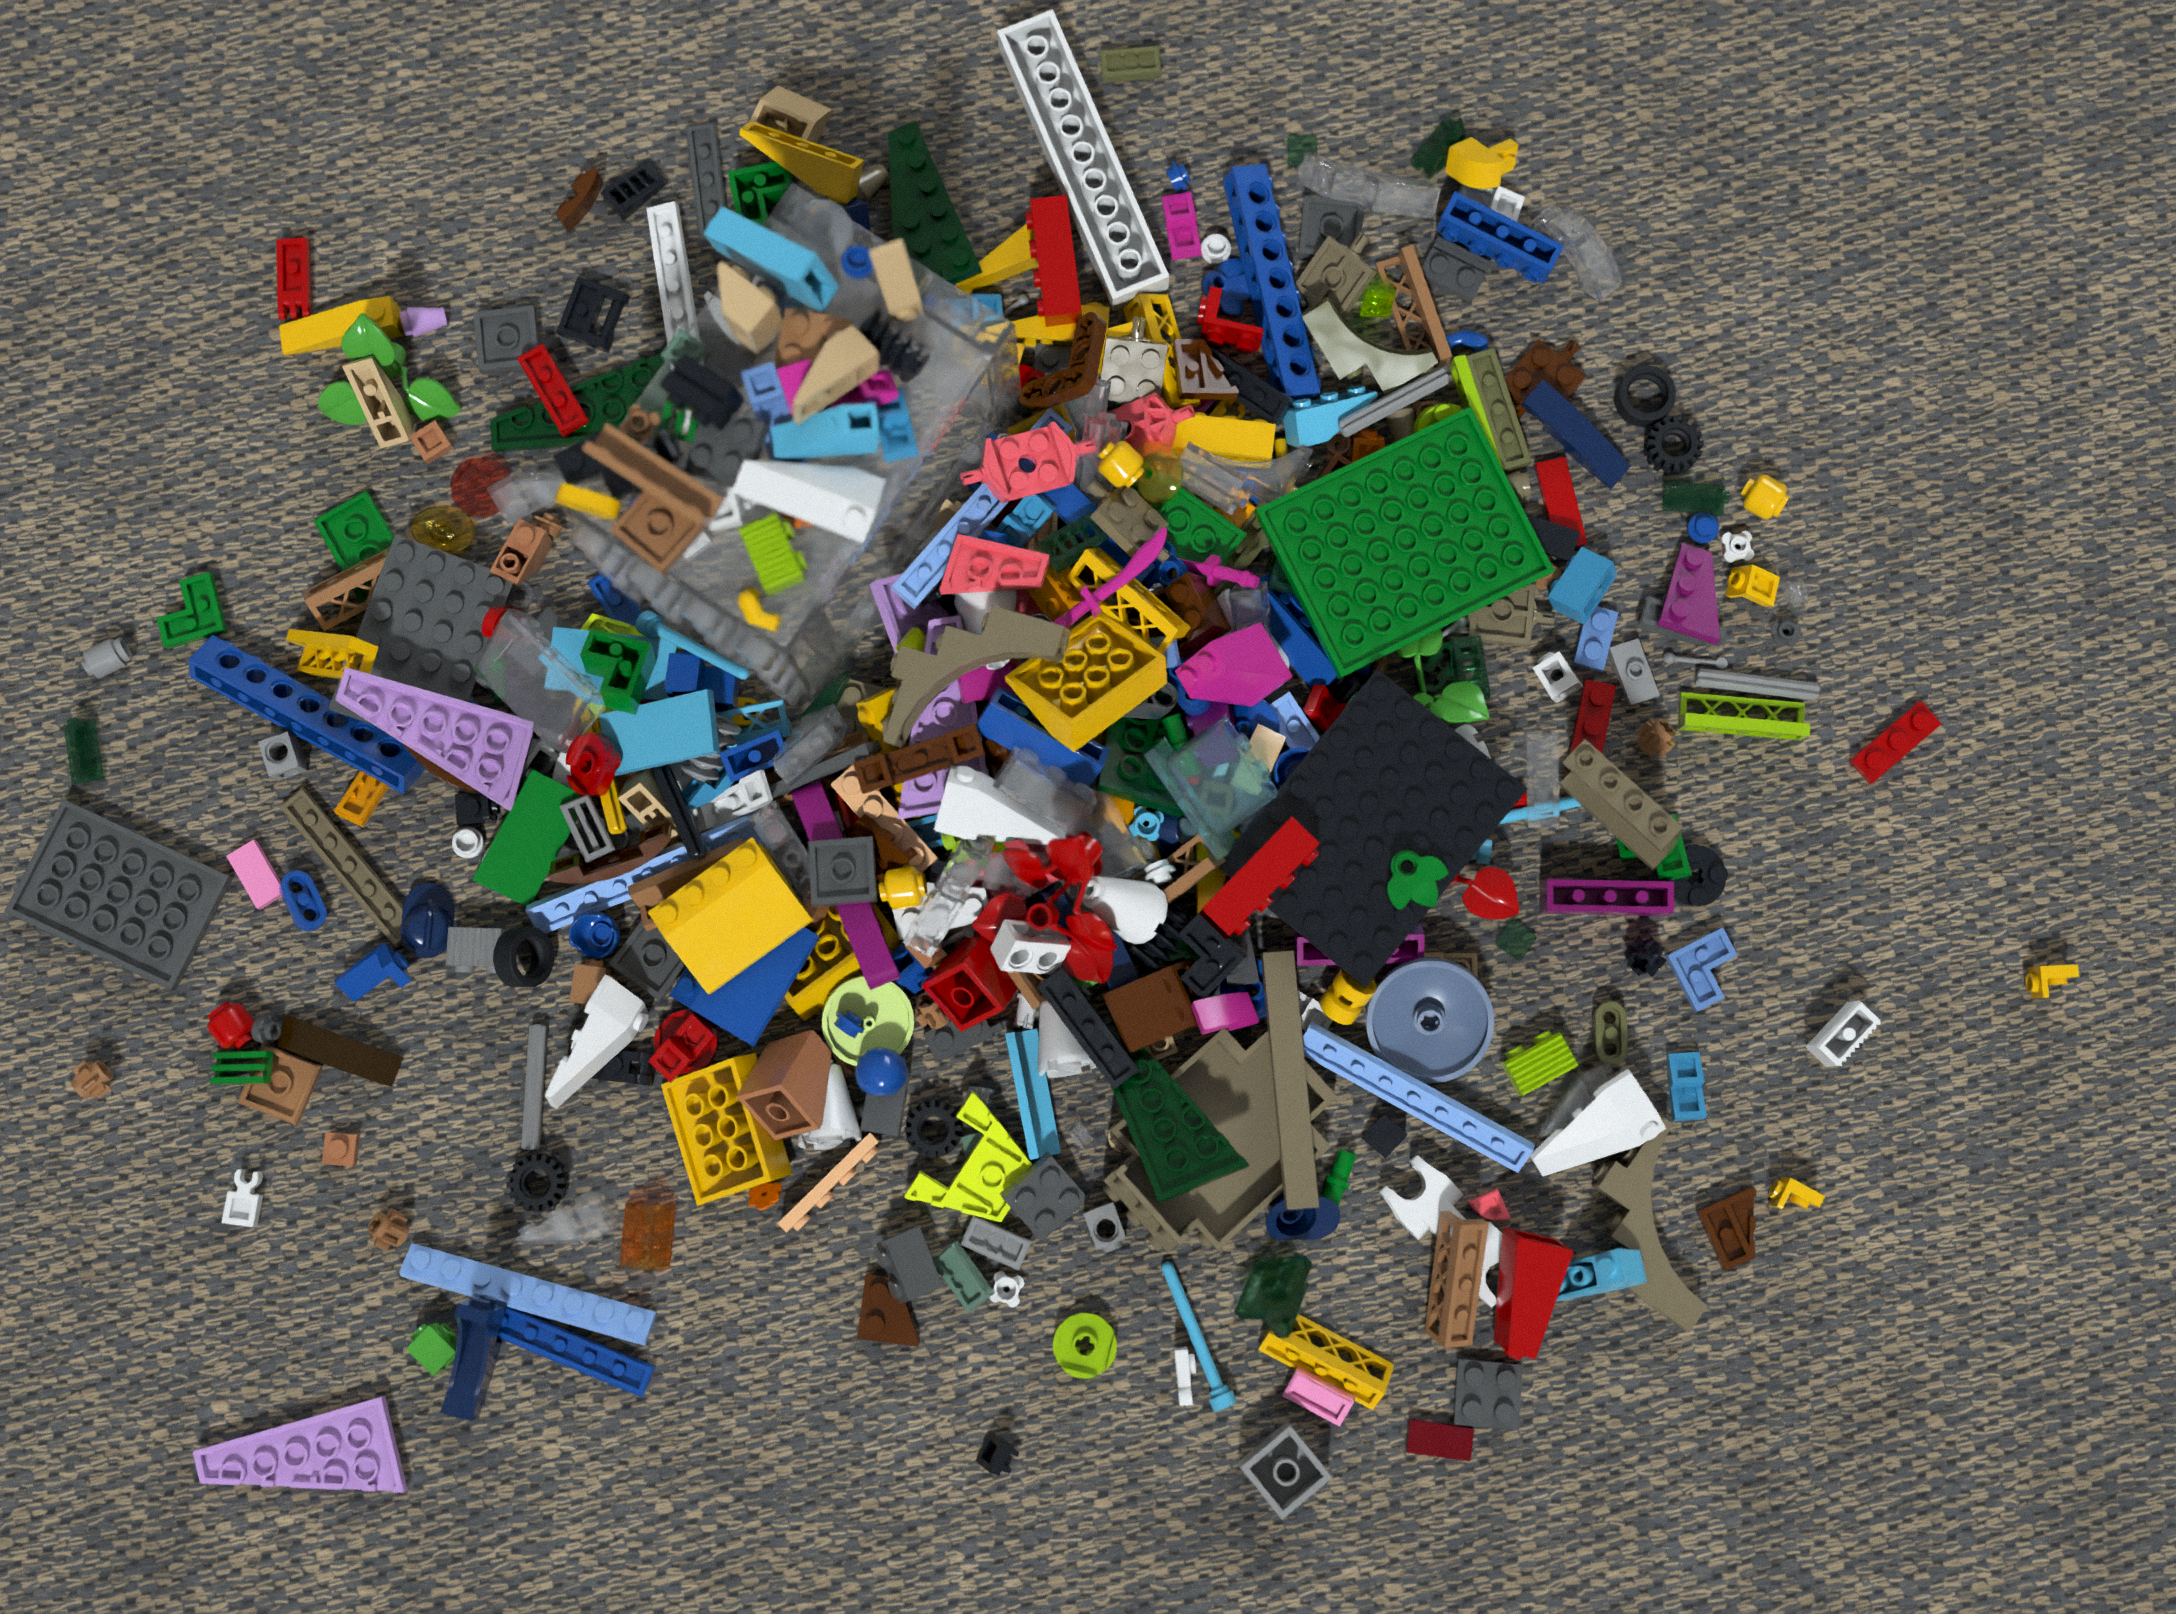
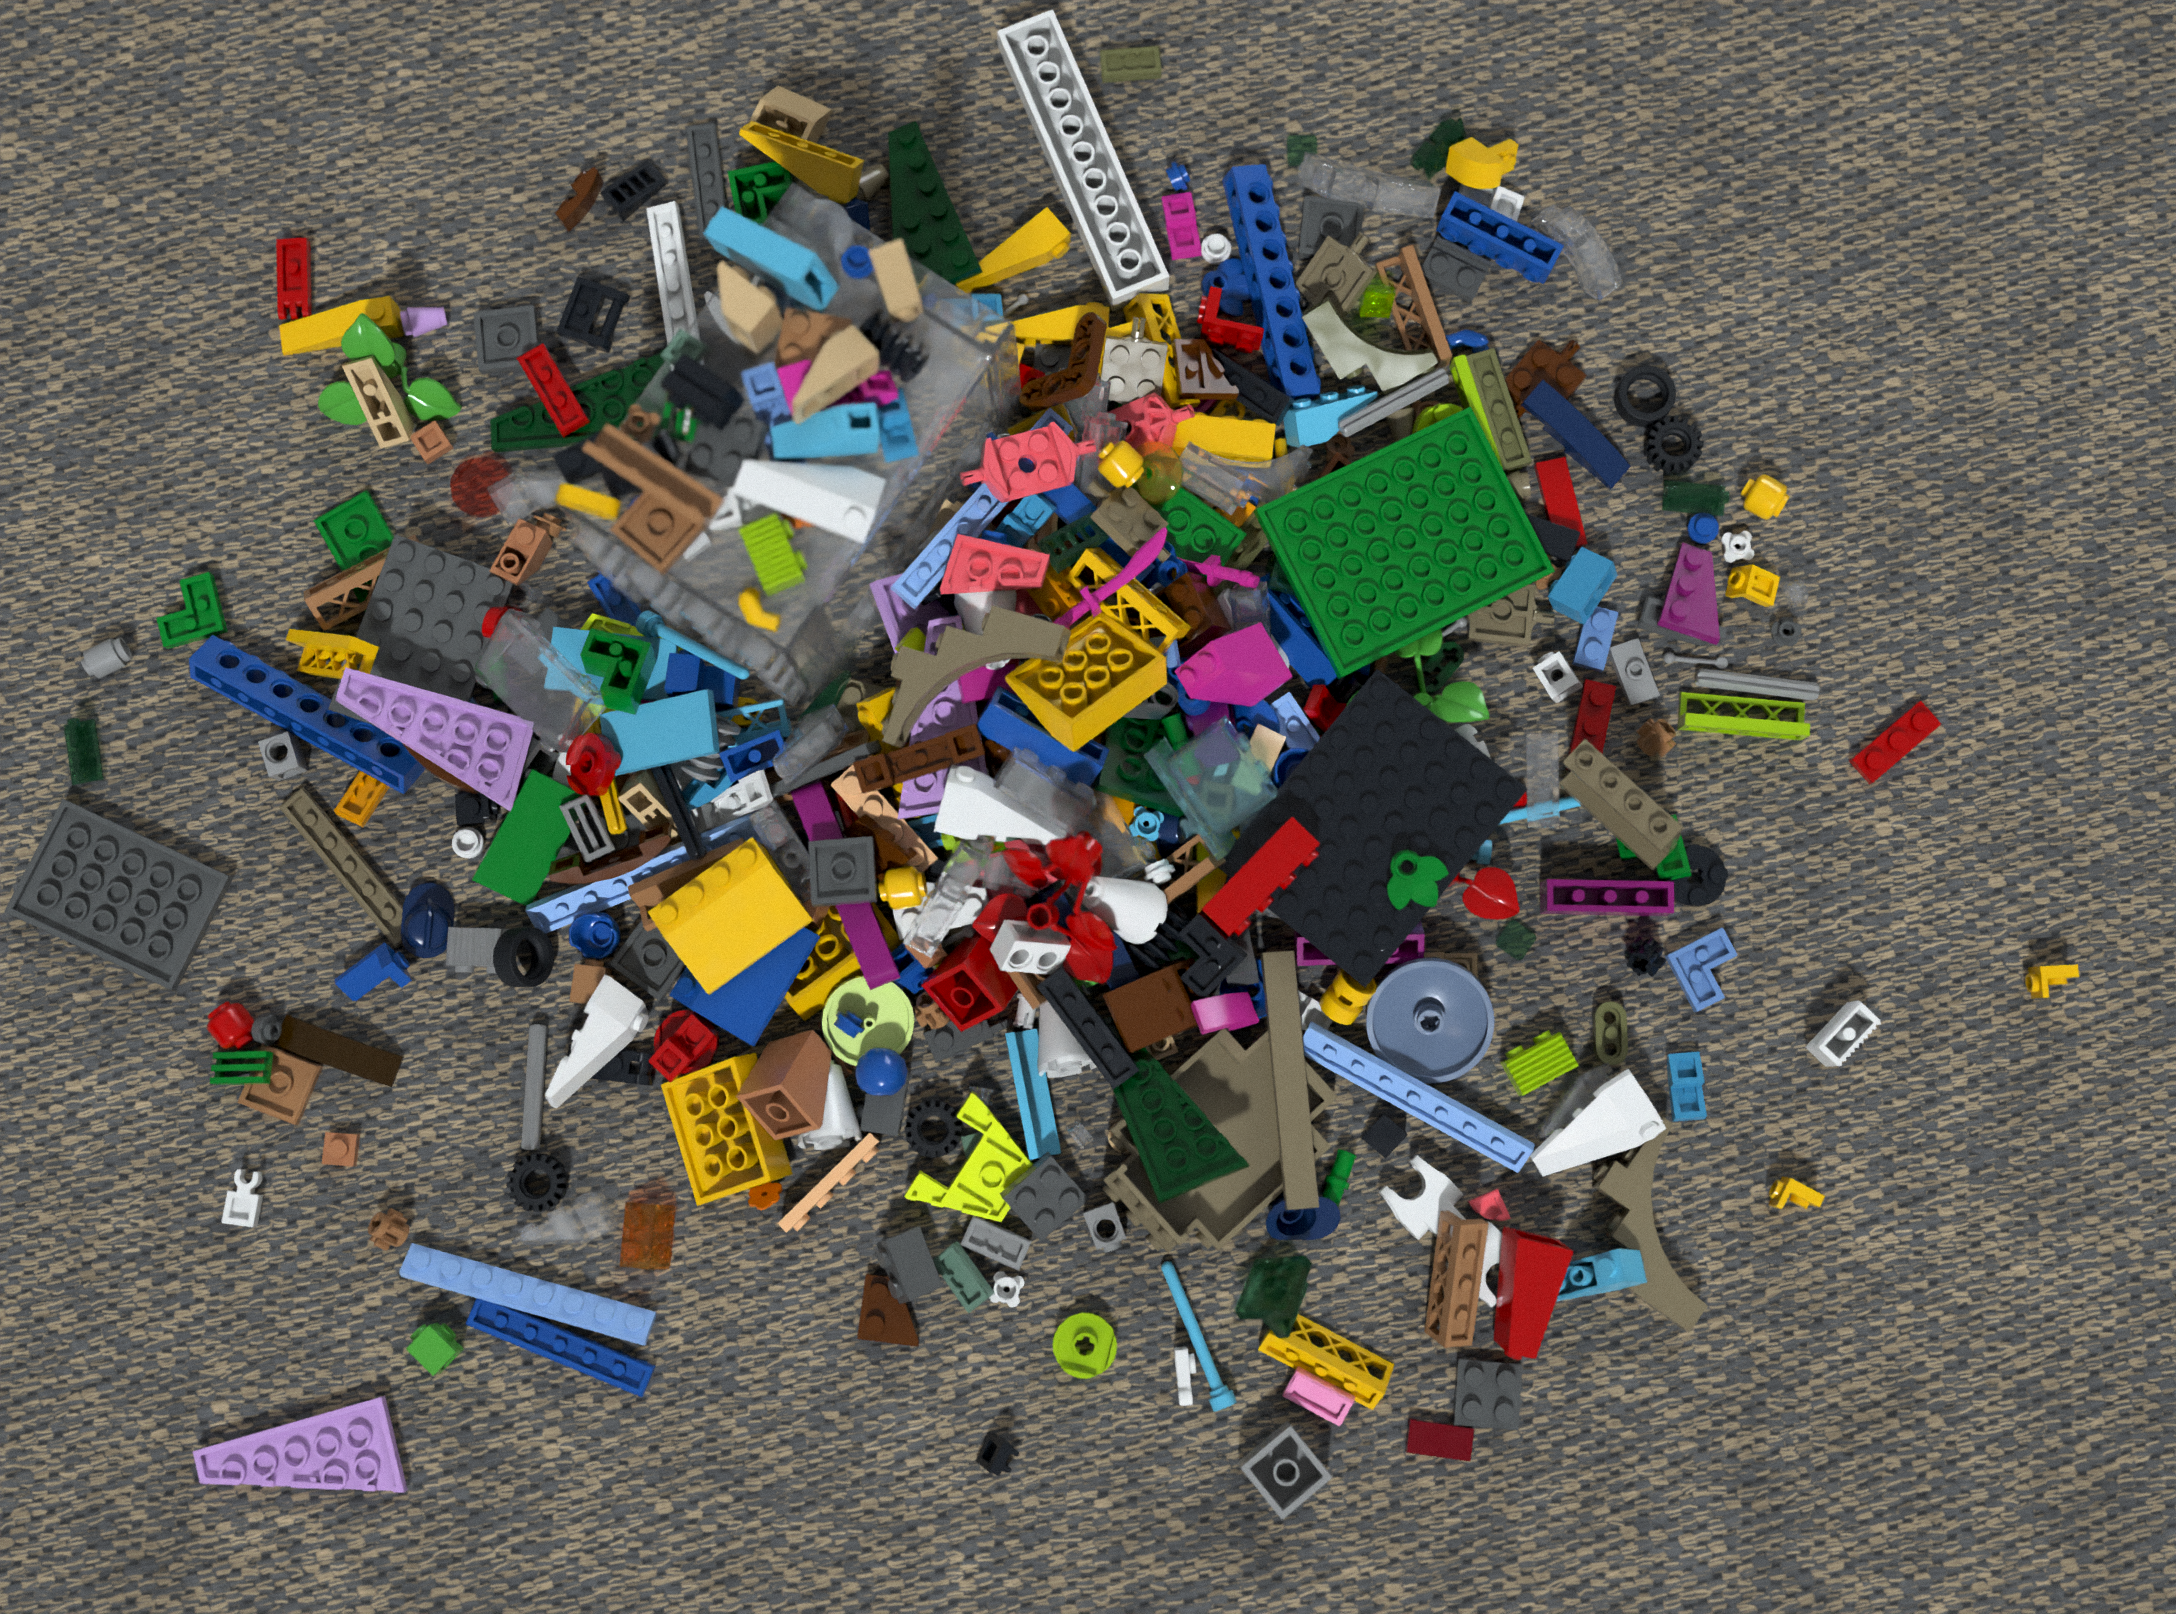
(91, 1079): medium nougat gear -> none
(256, 874): bright pink tile -> none
(305, 901): blue plate -> none
(443, 529): clear yellow dish -> none
(475, 1356): dark blue arch -> none
(1055, 260): red brick -> none
(1366, 443): orange bracket -> none
(1478, 665): clear green slope -> none
(1731, 1227): reddish brown wing -> none

